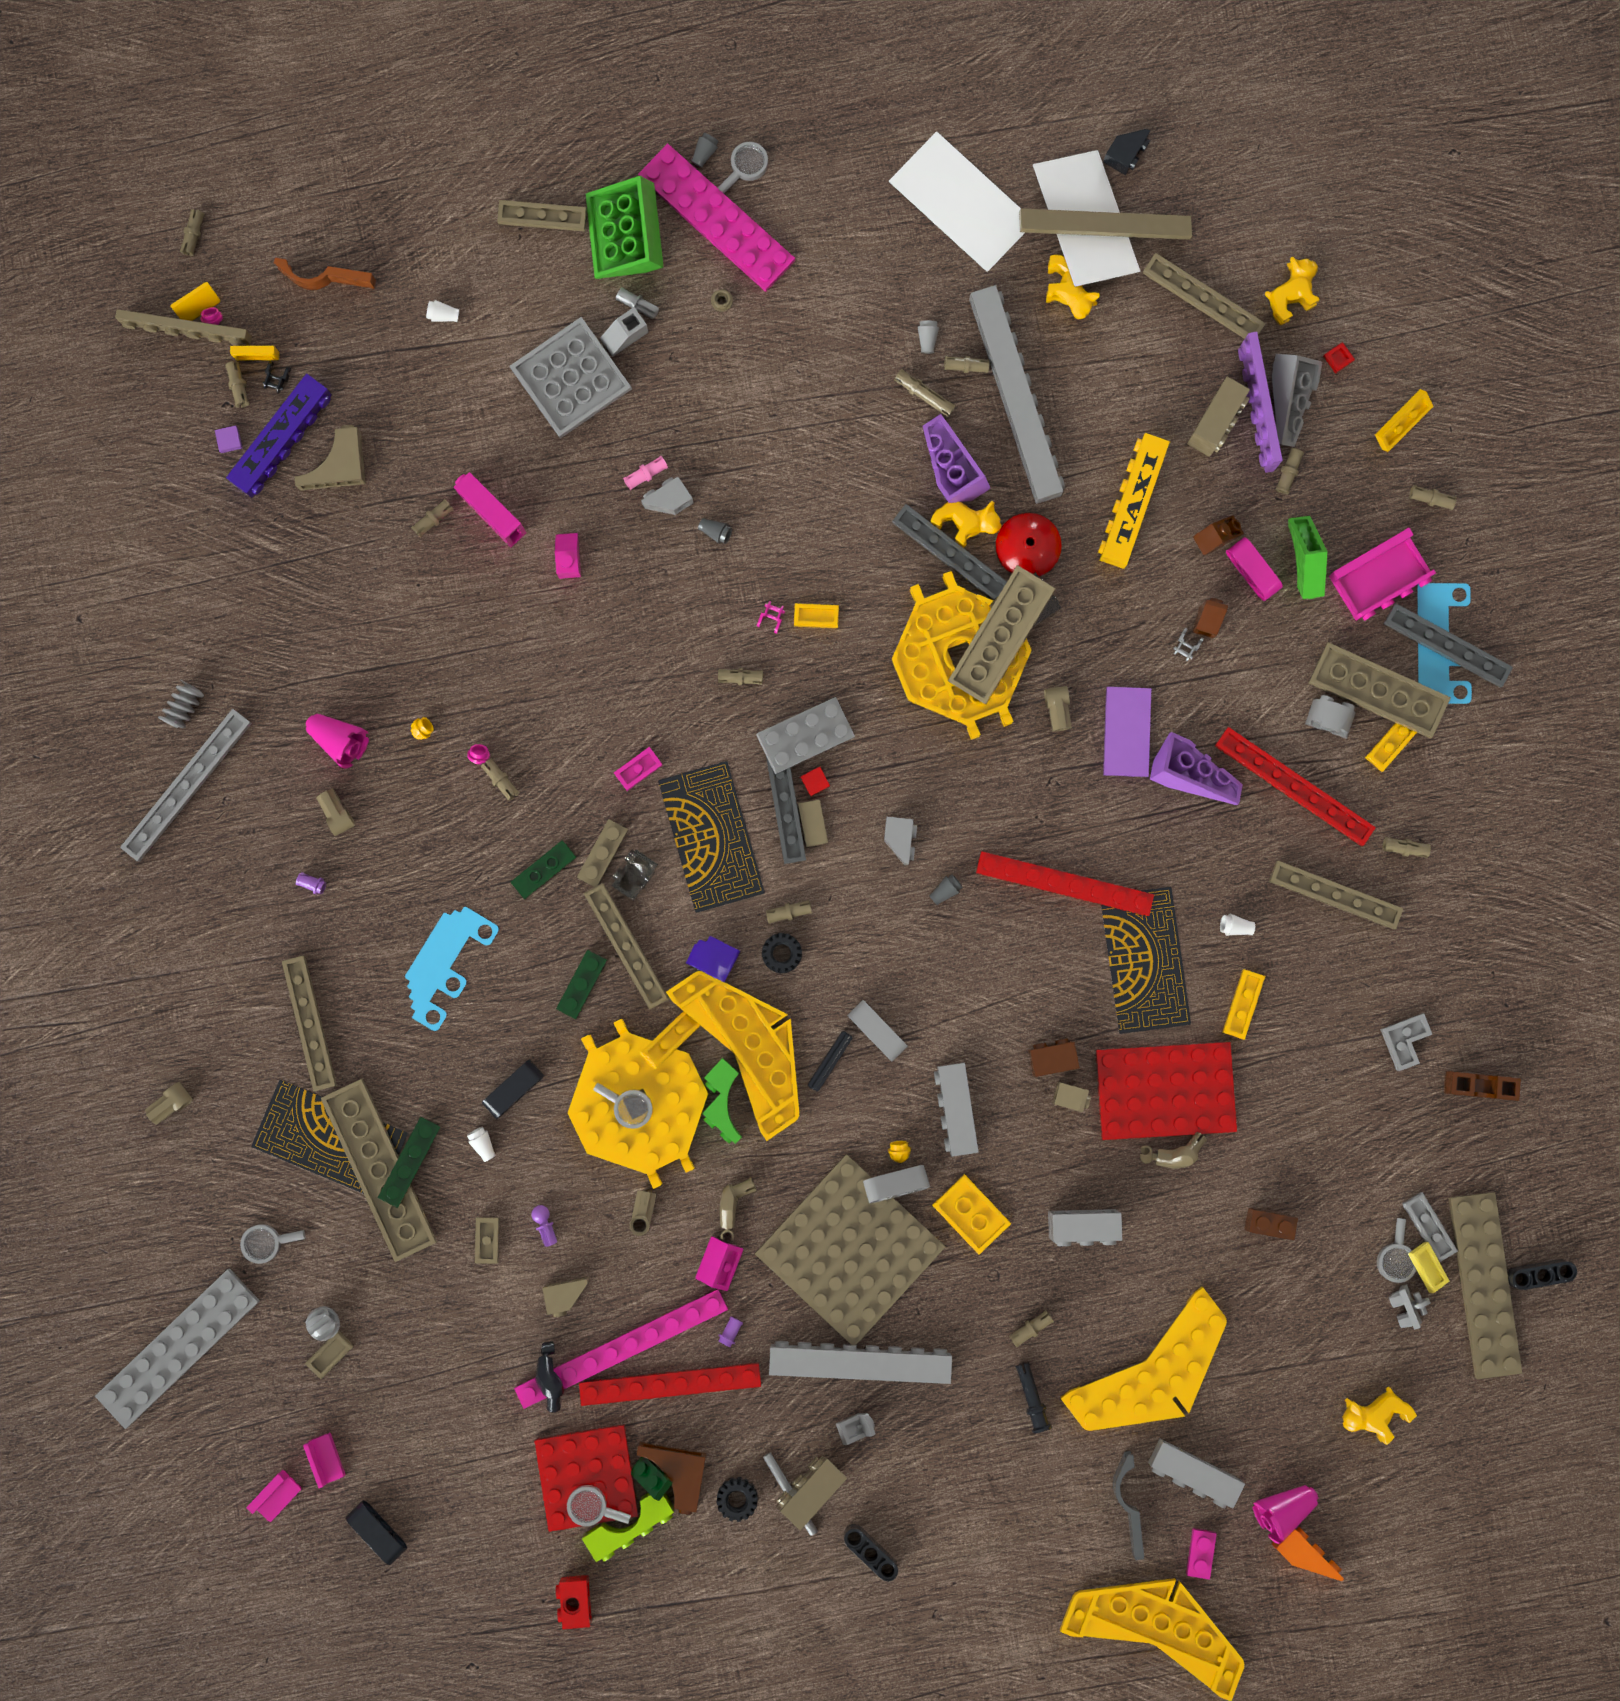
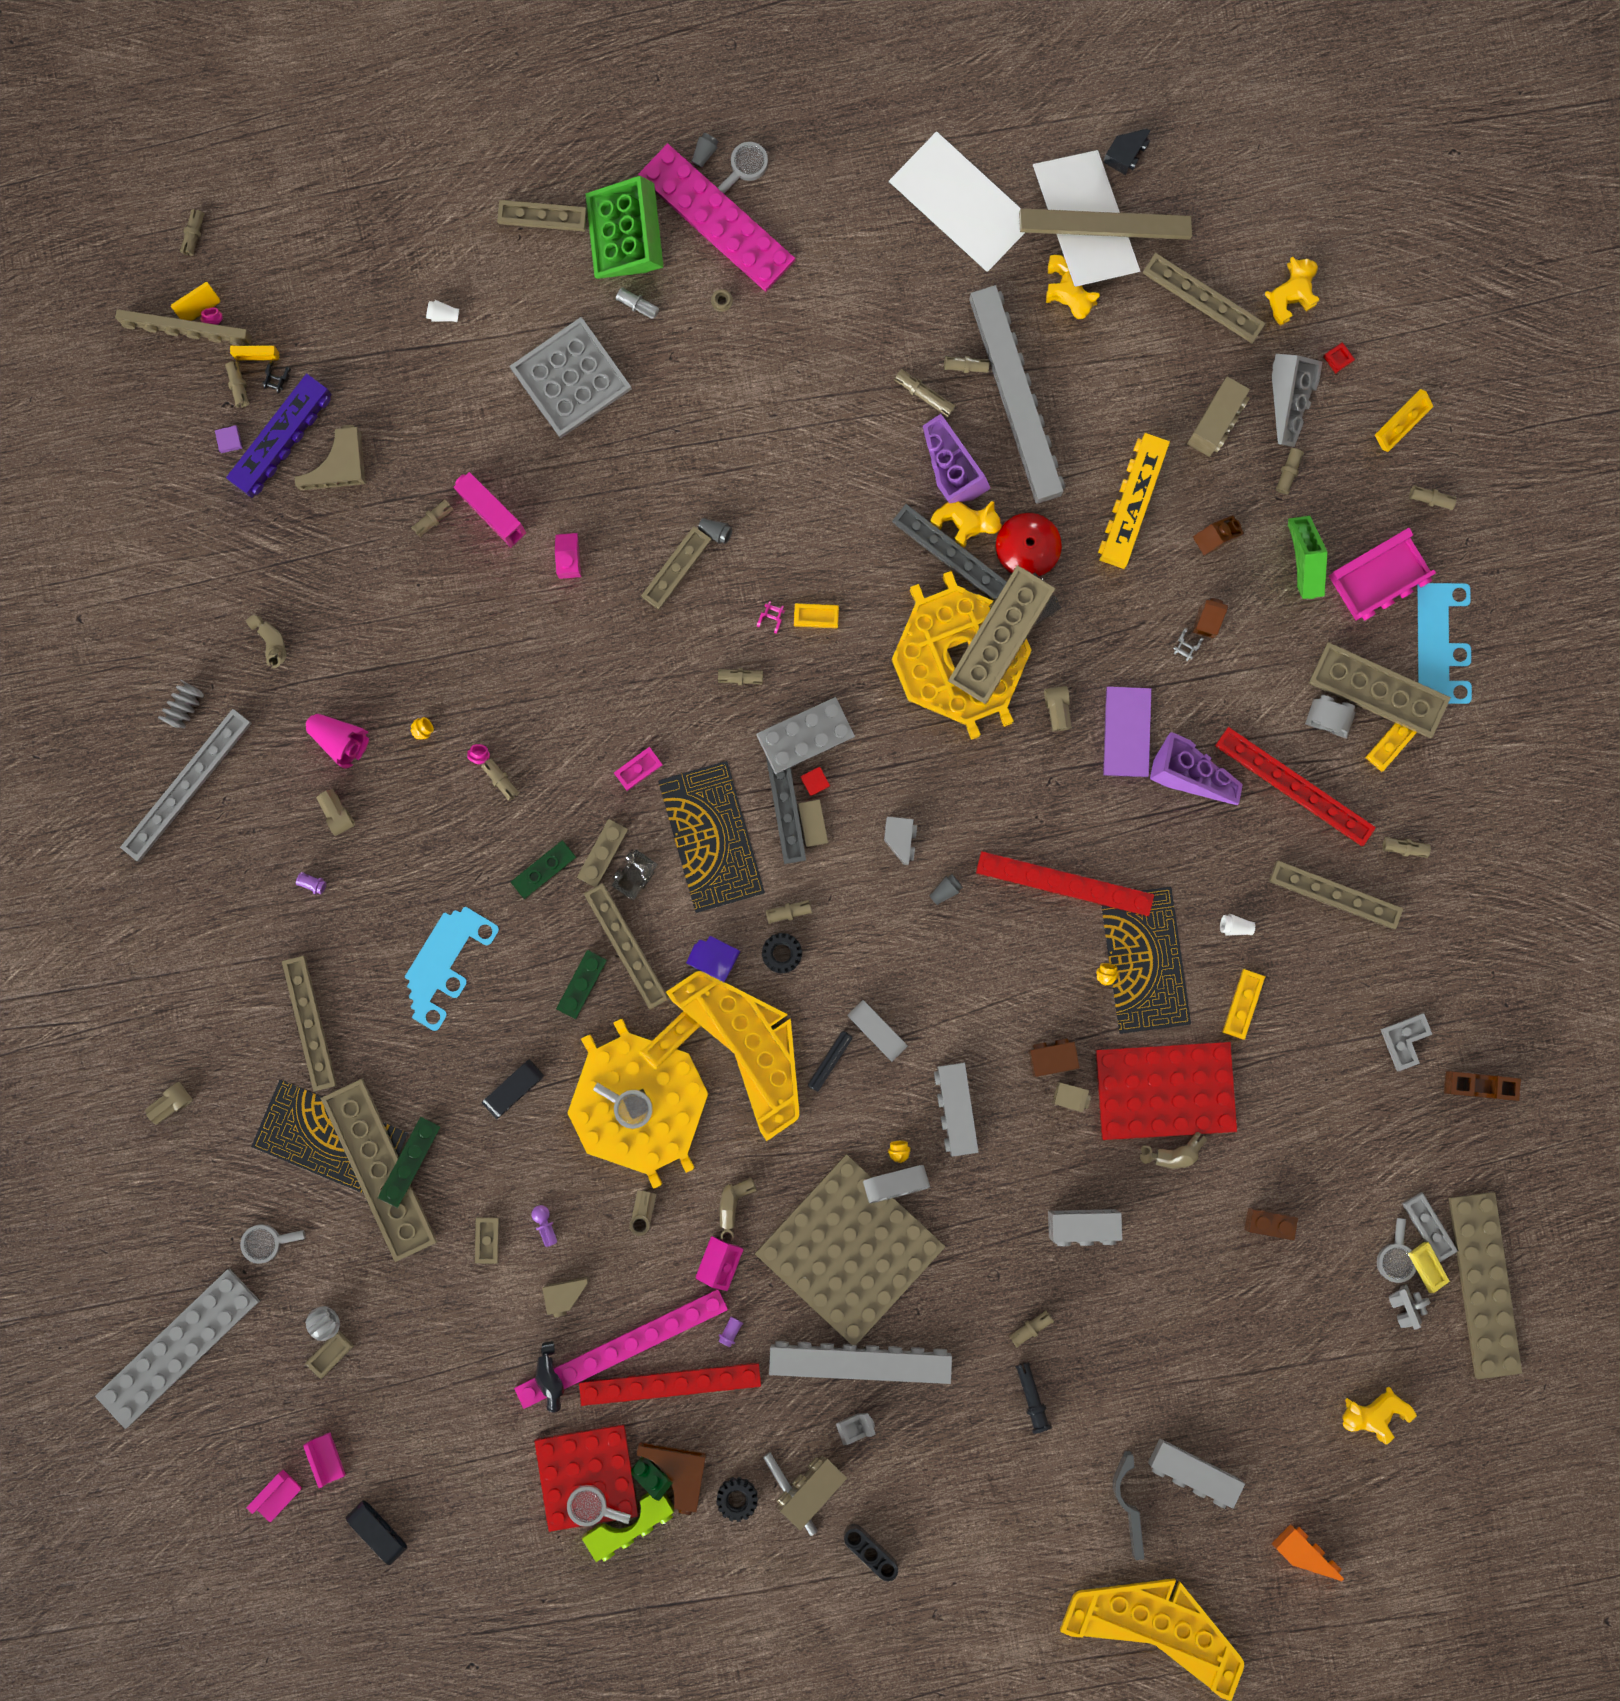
(275, 646): none -> dark tan arm
(331, 274): dark orange piece -> none
(481, 1142): white cone -> none
(577, 1588): red brick -> none
(624, 331): light grey slope -> none
(645, 472): bright pink pin -> none
(669, 498): light grey slope -> none
(676, 568): none -> dark tan plate
(717, 1113): bright green arch -> none
(928, 334): light grey cone -> none
(971, 1214): yellow tile -> none
(1107, 973): none -> yellow plate
(1170, 1371): yellow wing -> none
(1201, 1553): dark pink plate -> none
(1254, 569): dark pink beam -> none
(1260, 399): medium lavender plate -> none
(1285, 1511): dark pink cone -> none
(1448, 645): dark grey plate -> none
(1551, 1277): black beam -> none

